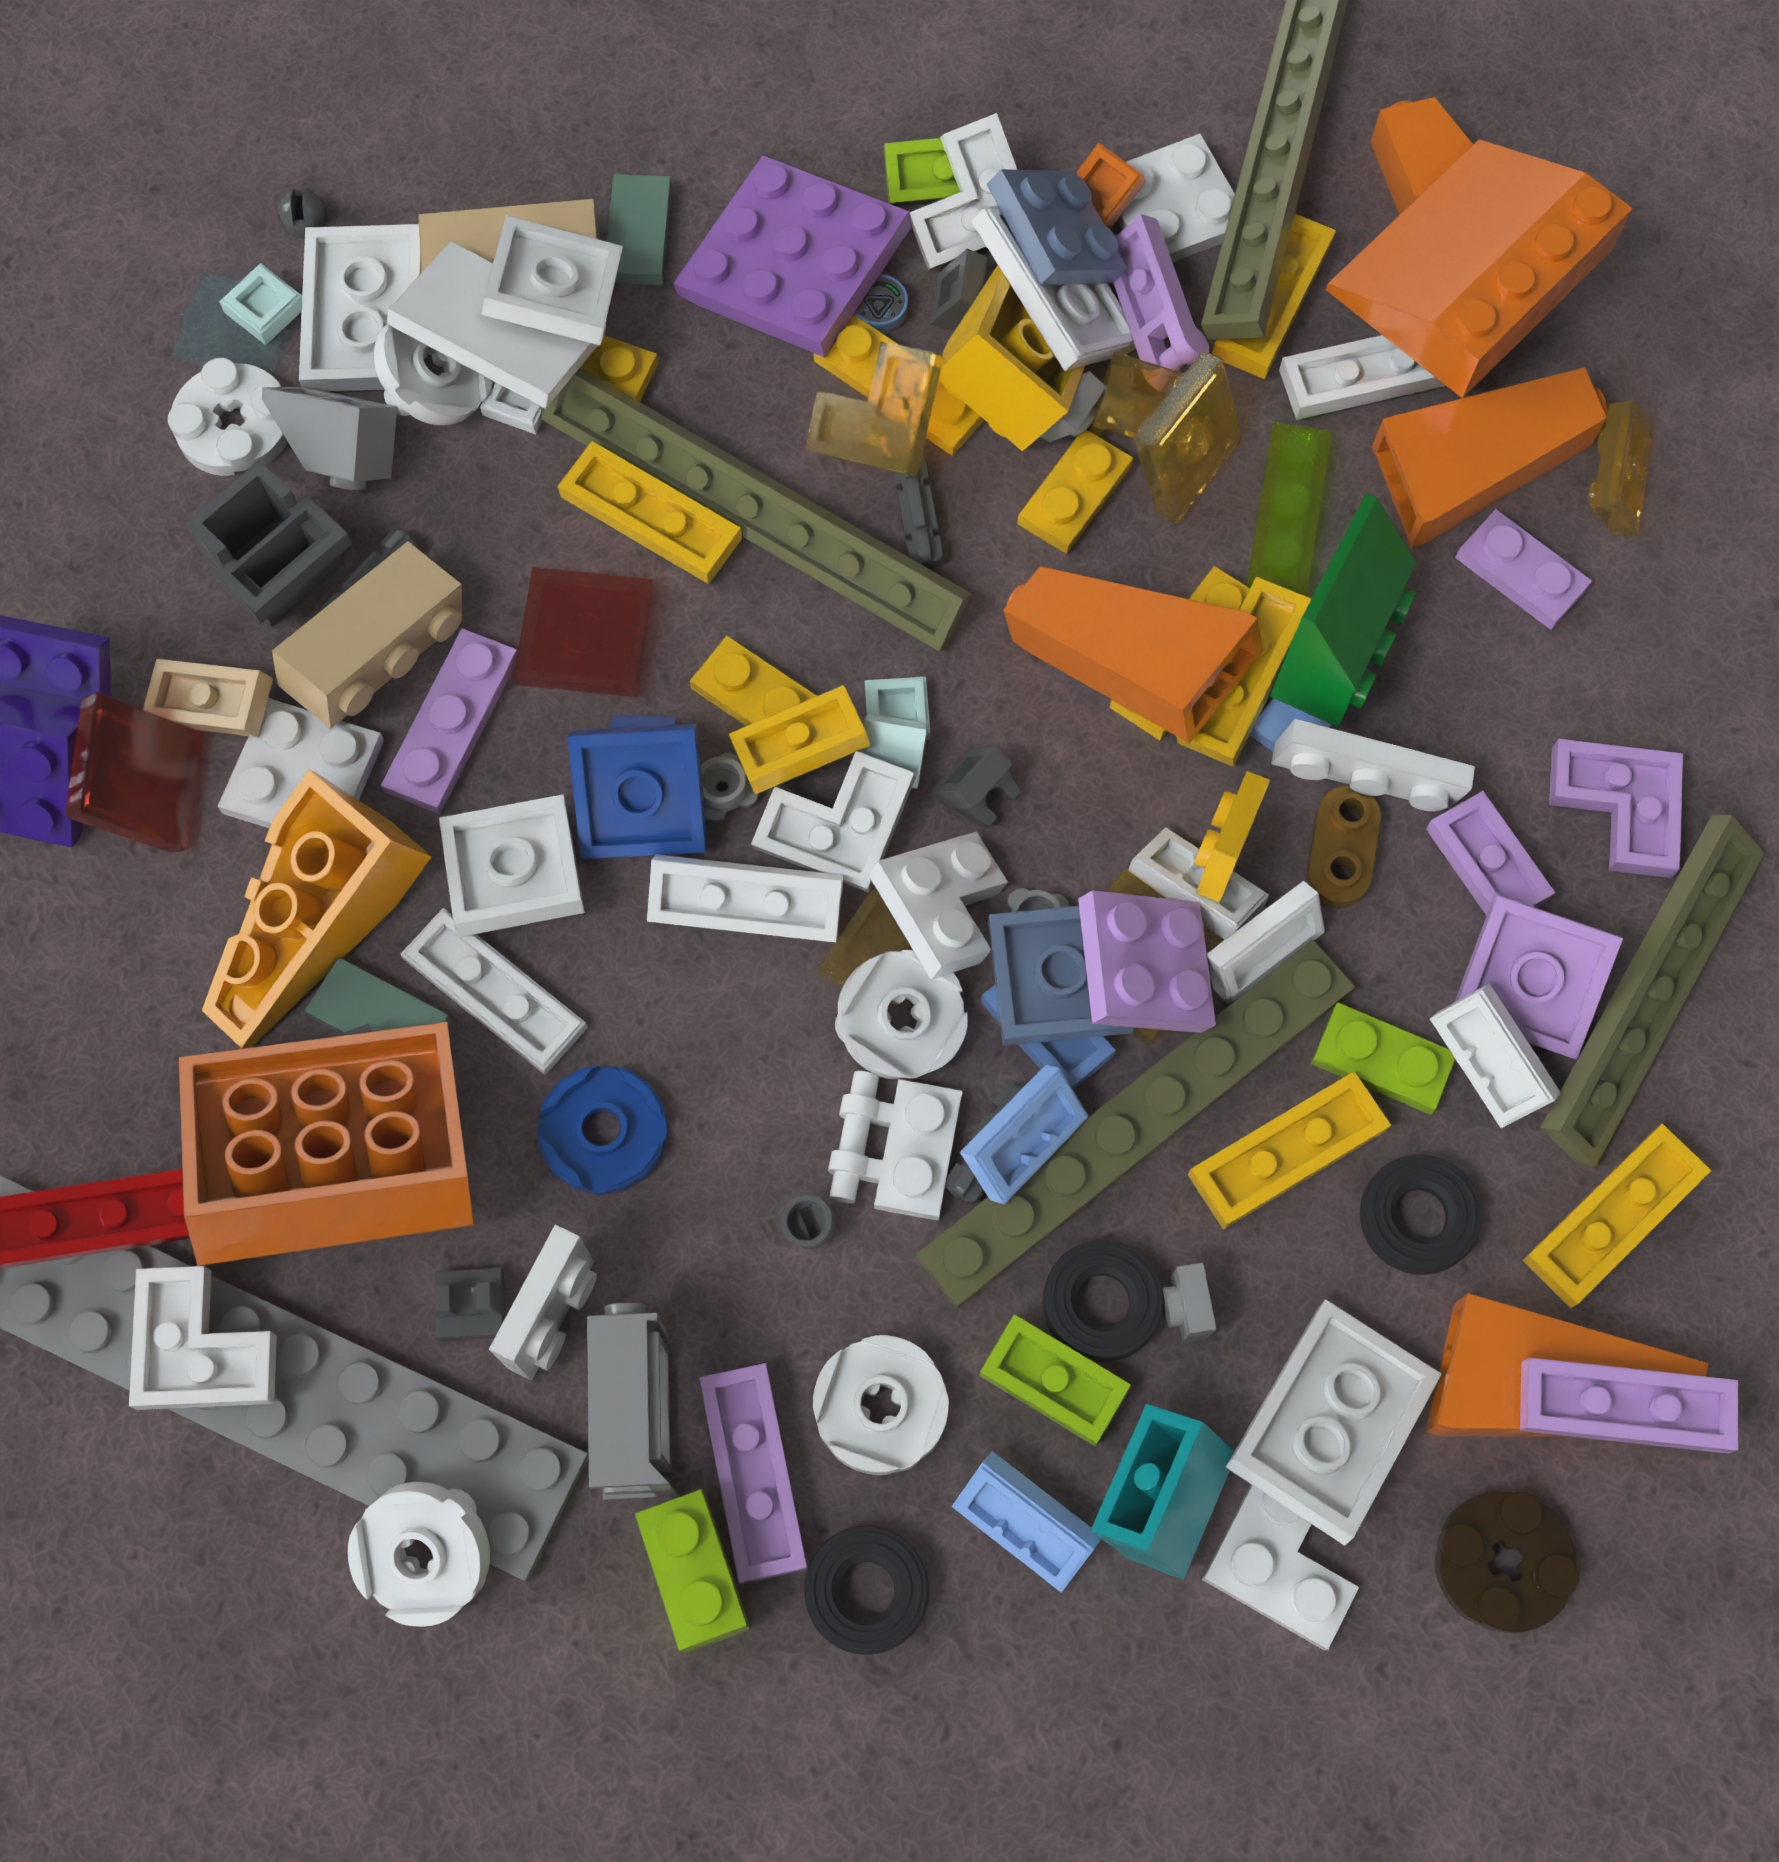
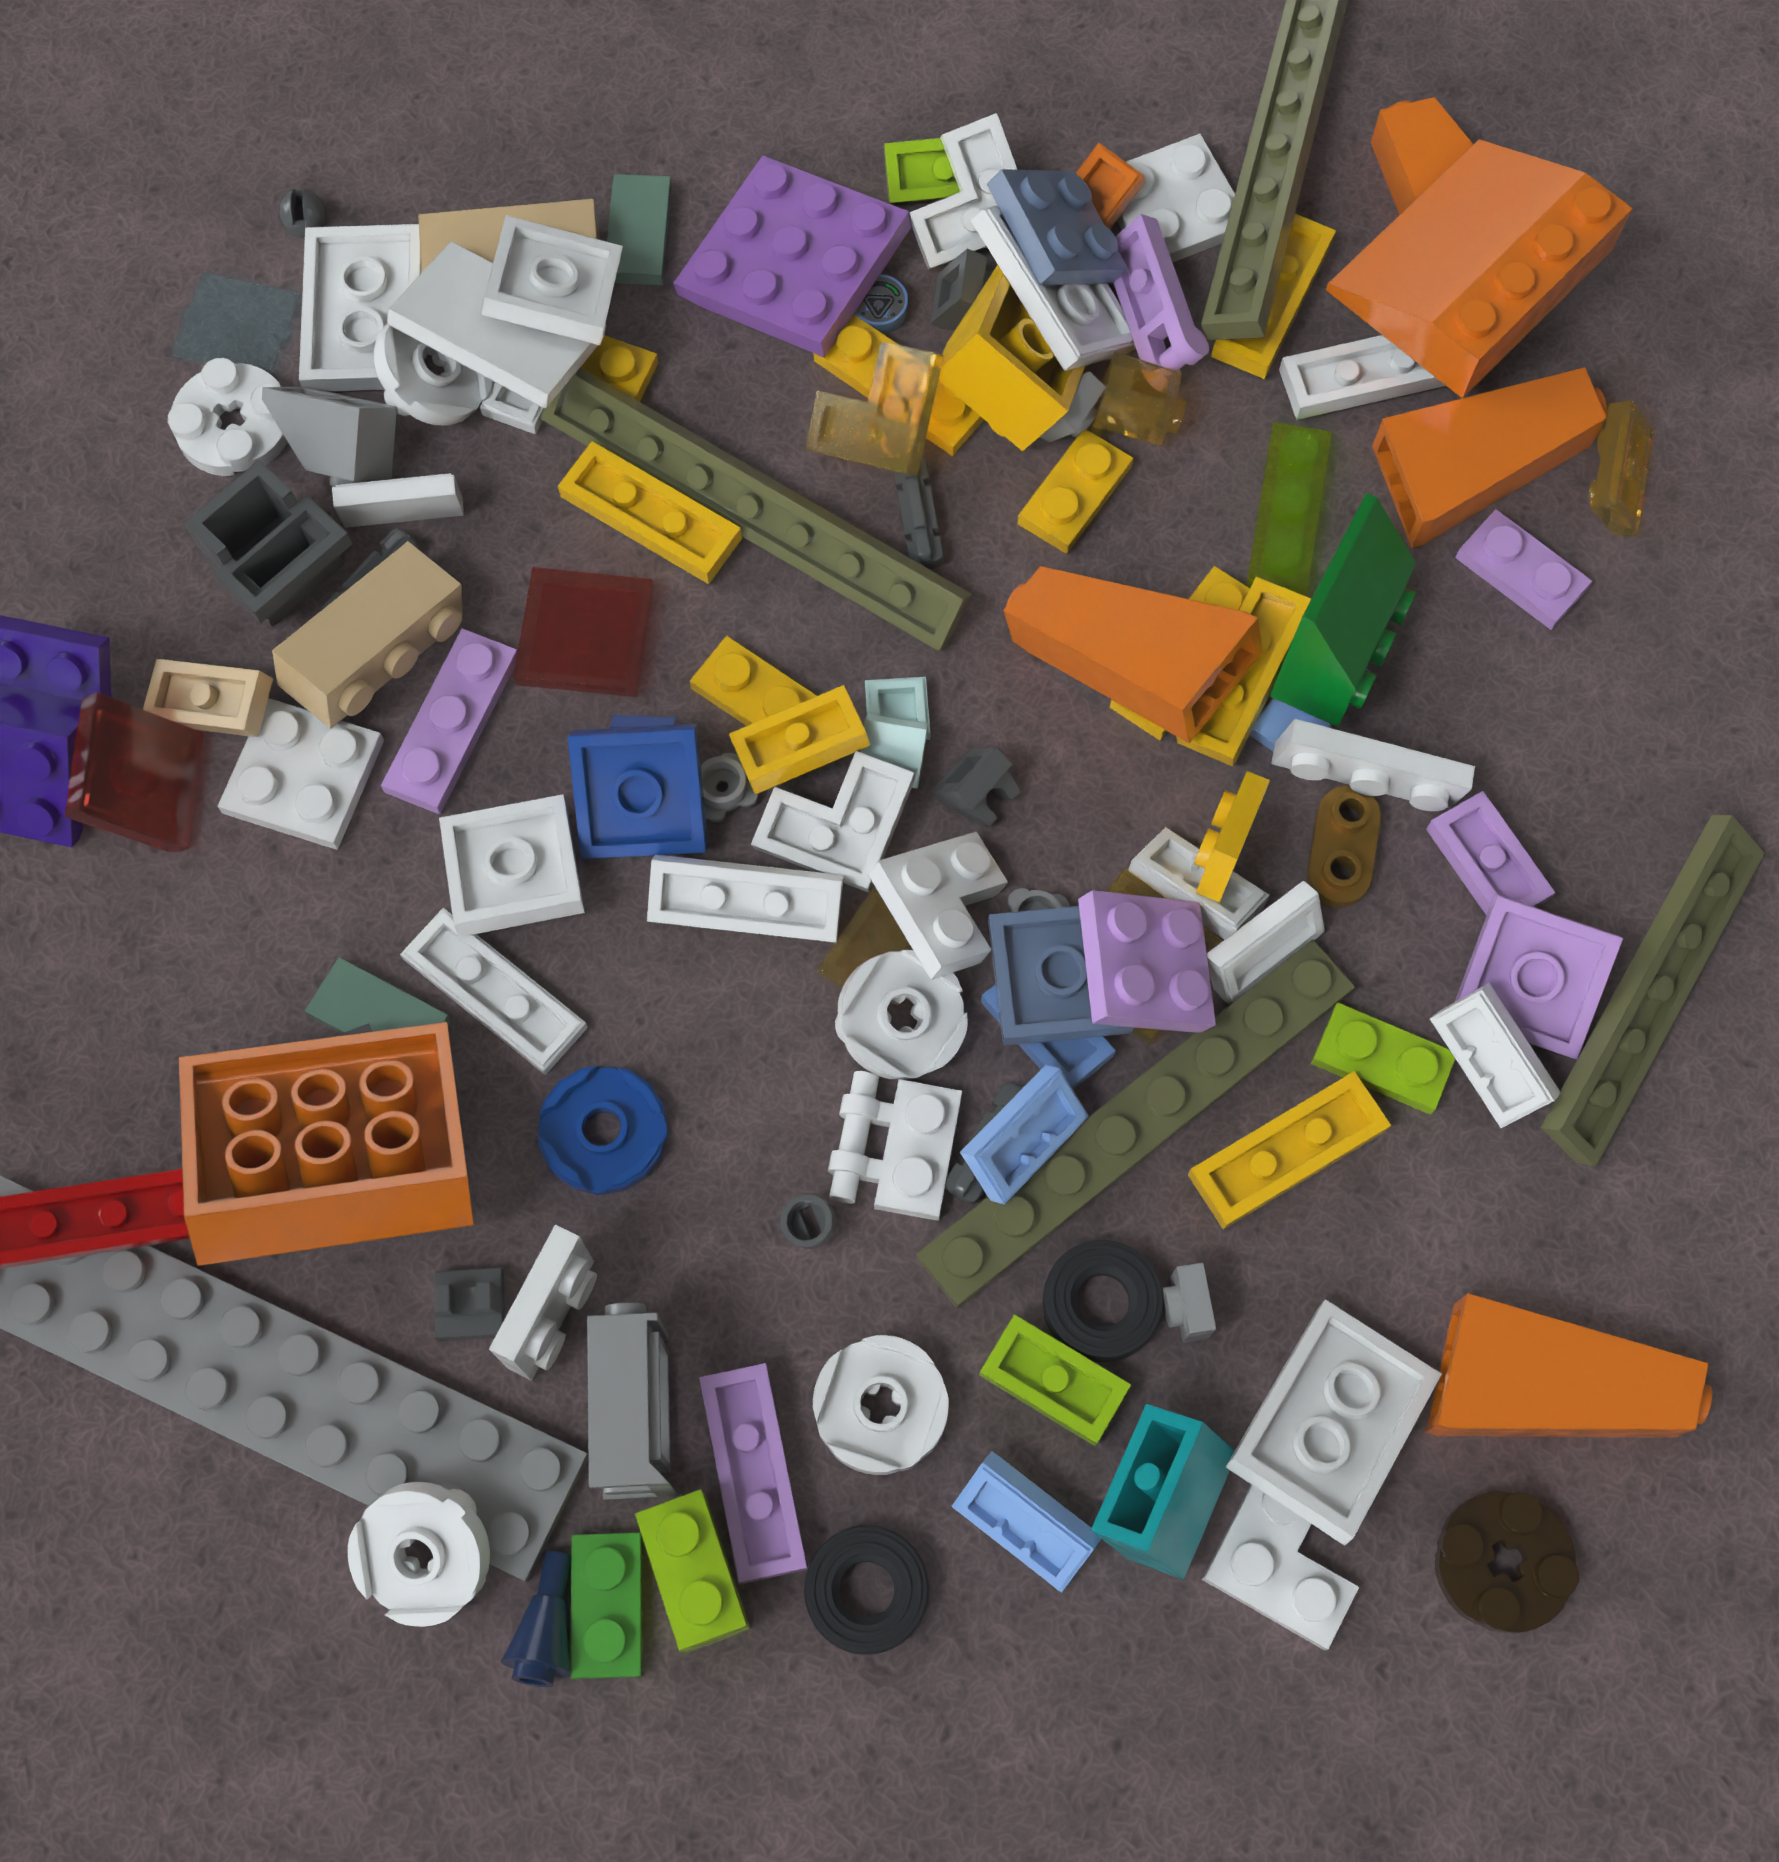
(177, 1358): white plate -> none
(262, 304): light aqua tile -> none
(320, 892): light orange wedge -> none
(398, 500): none -> white tile
(541, 1639): none -> dark blue cone
(606, 1606): none -> bright green plate
(1188, 437): clear yellow plate -> none
(1444, 1182): black tyre -> none
(1616, 1216): yellow plate -> none
(1629, 1405): lavender plate -> none
(1638, 790): lavender plate -> none

